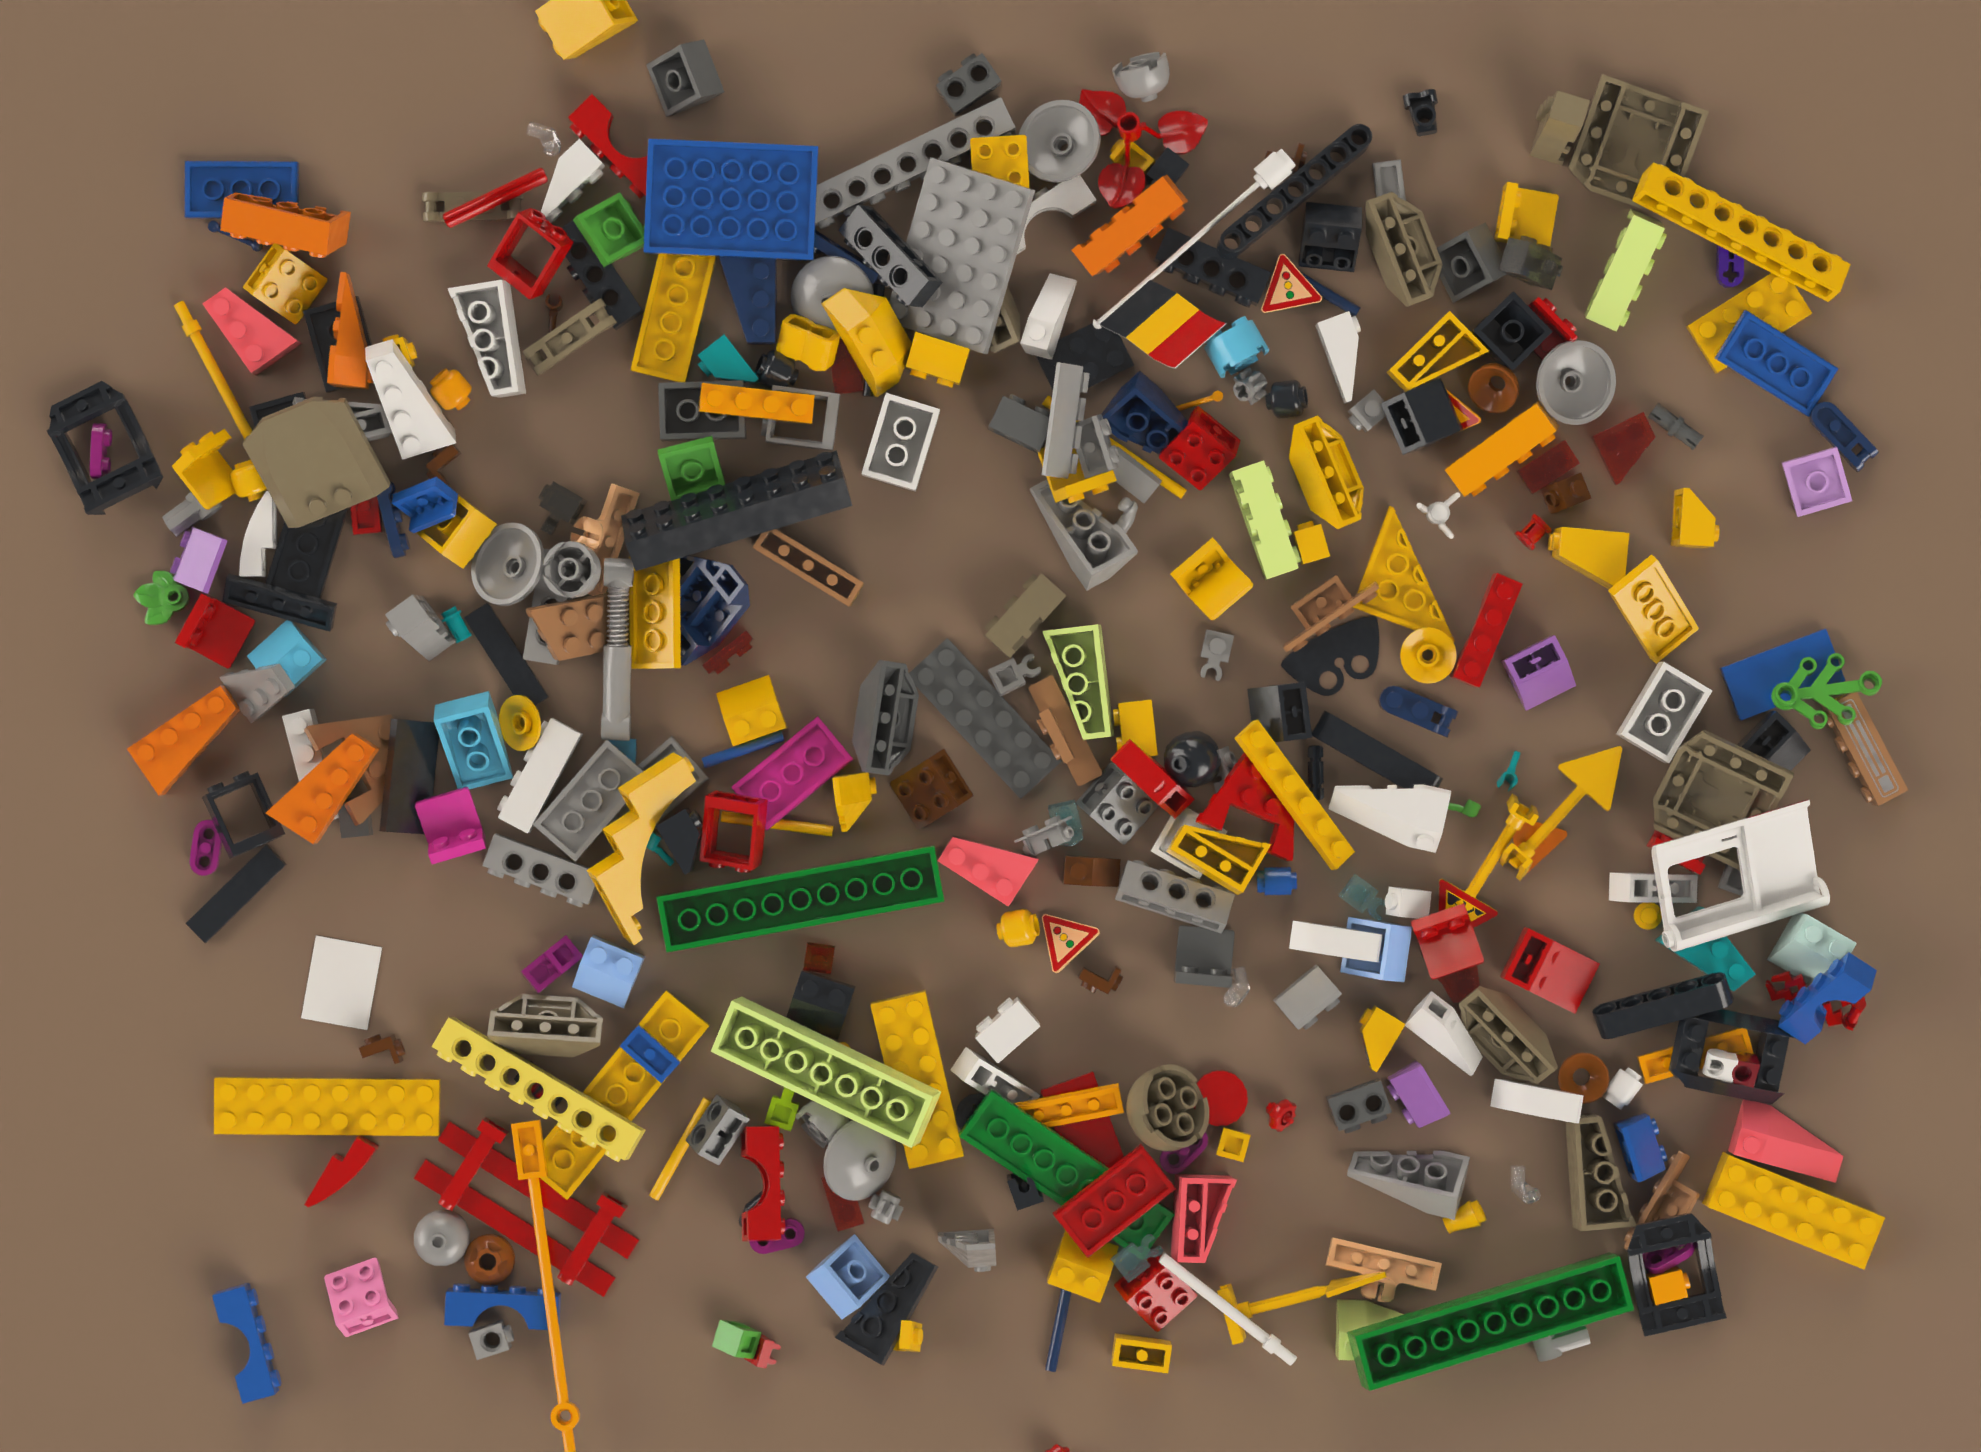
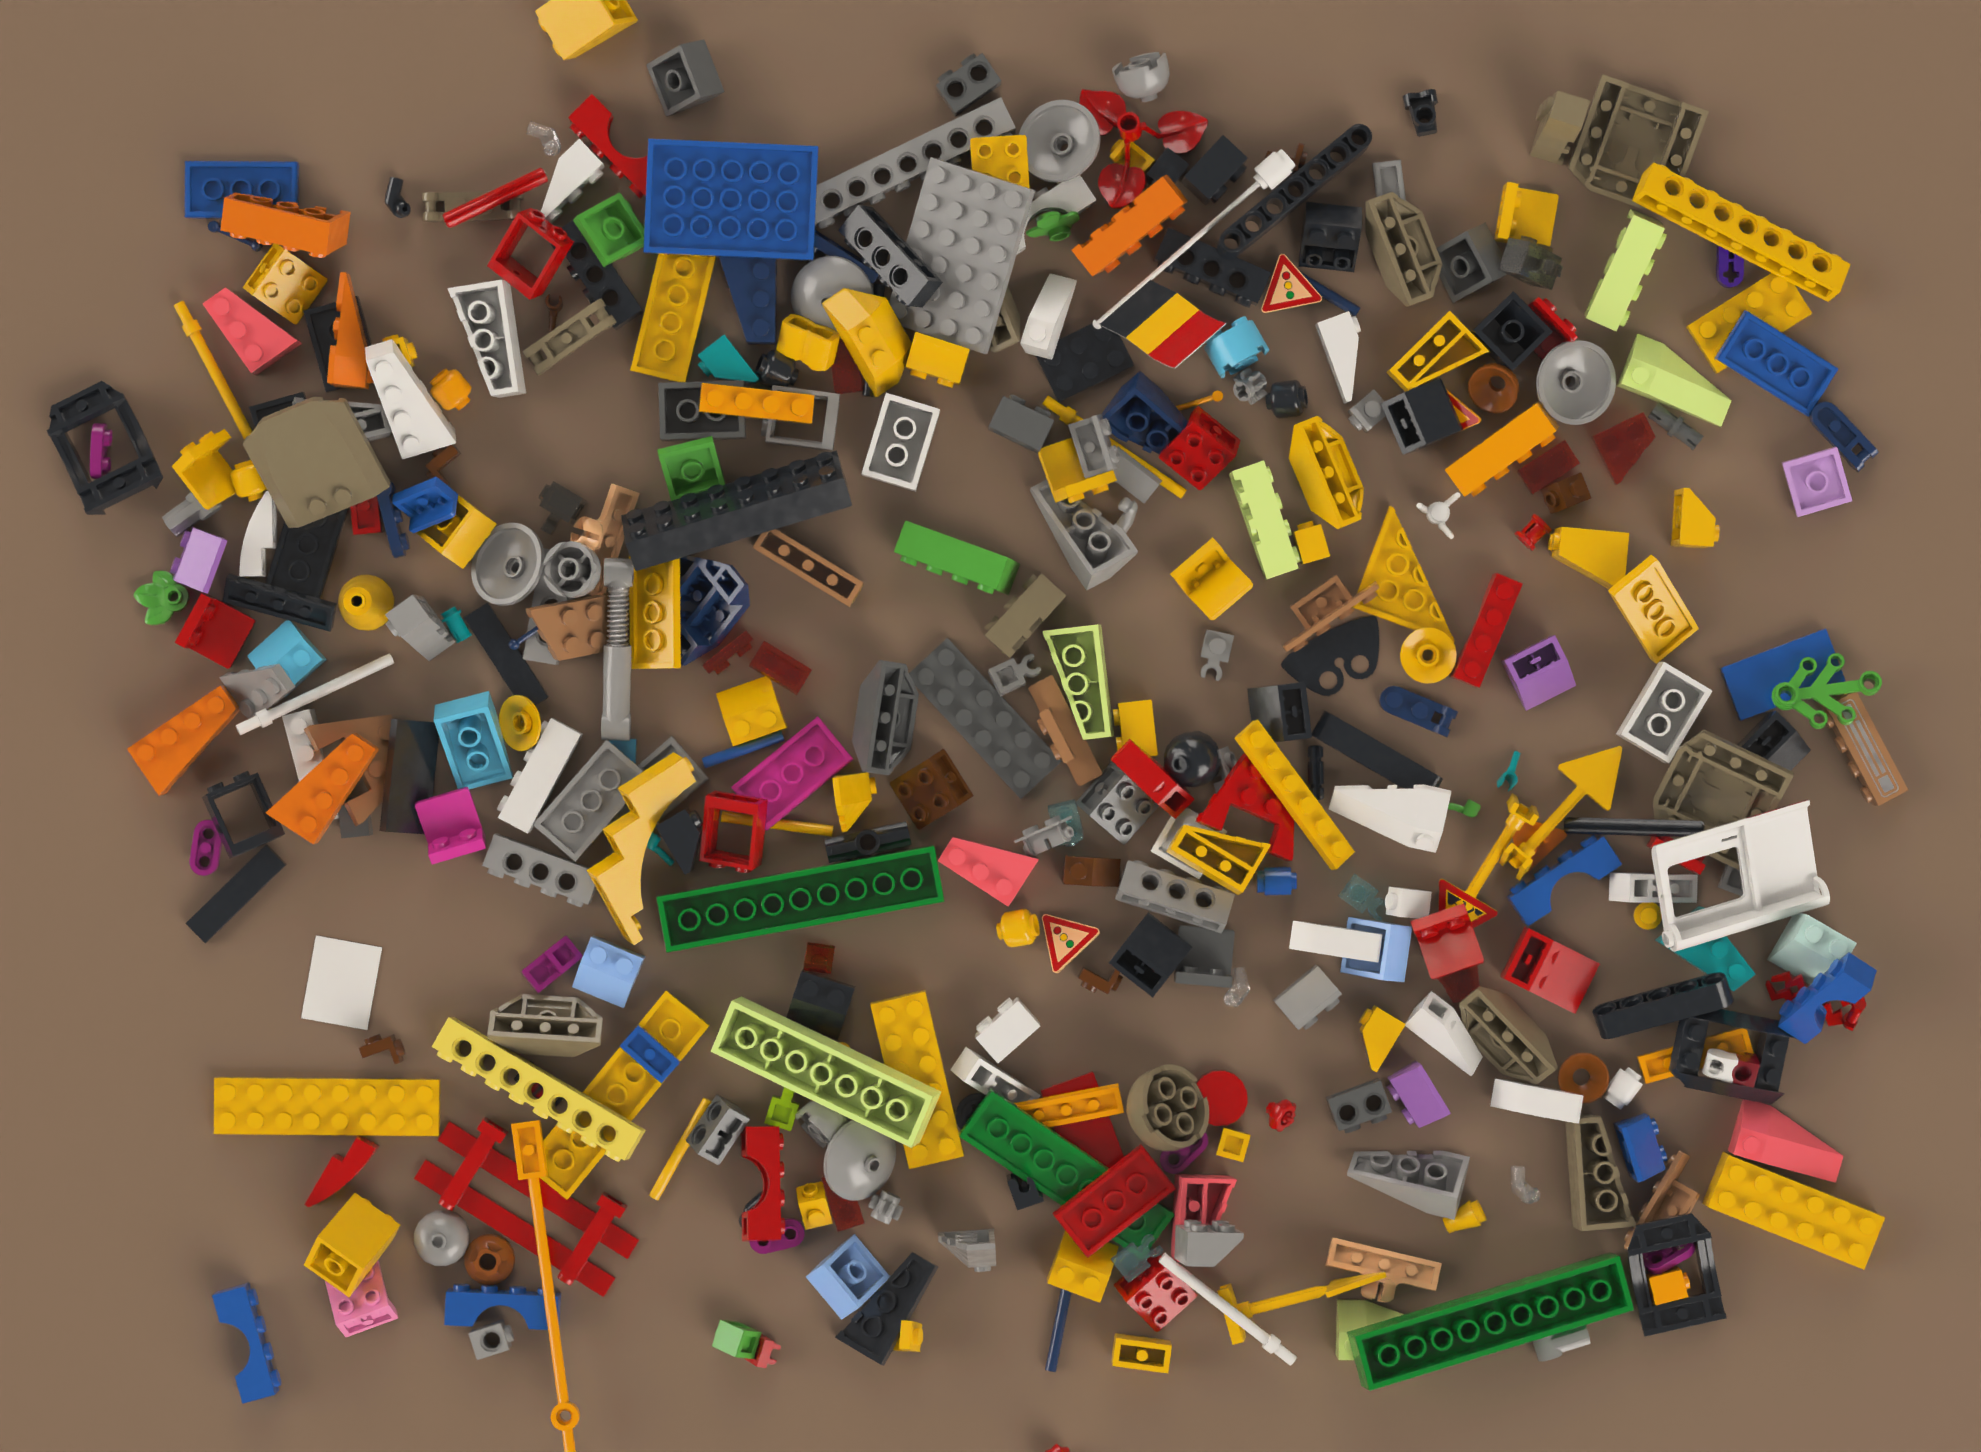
(264, 717): none -> white bar
(351, 1244): none -> yellow slope
(376, 602): none -> yellow cone
(394, 200): none -> black arm
(515, 643): none -> dark blue hinge
(780, 667): none -> clear red plate
(813, 1205): none -> yellow bracket
(849, 846): none -> black piece
(956, 557): none -> bright green wedge
(1054, 225): none -> bright green plate
(1064, 411): light grey windscreen -> none
(1150, 954): none -> black slope
(1205, 1244): none -> light grey slope
(1215, 170): none -> black brick
(1533, 898): none -> blue arch
(1632, 827): none -> black axle
(1664, 377): none -> yellowish green wedge

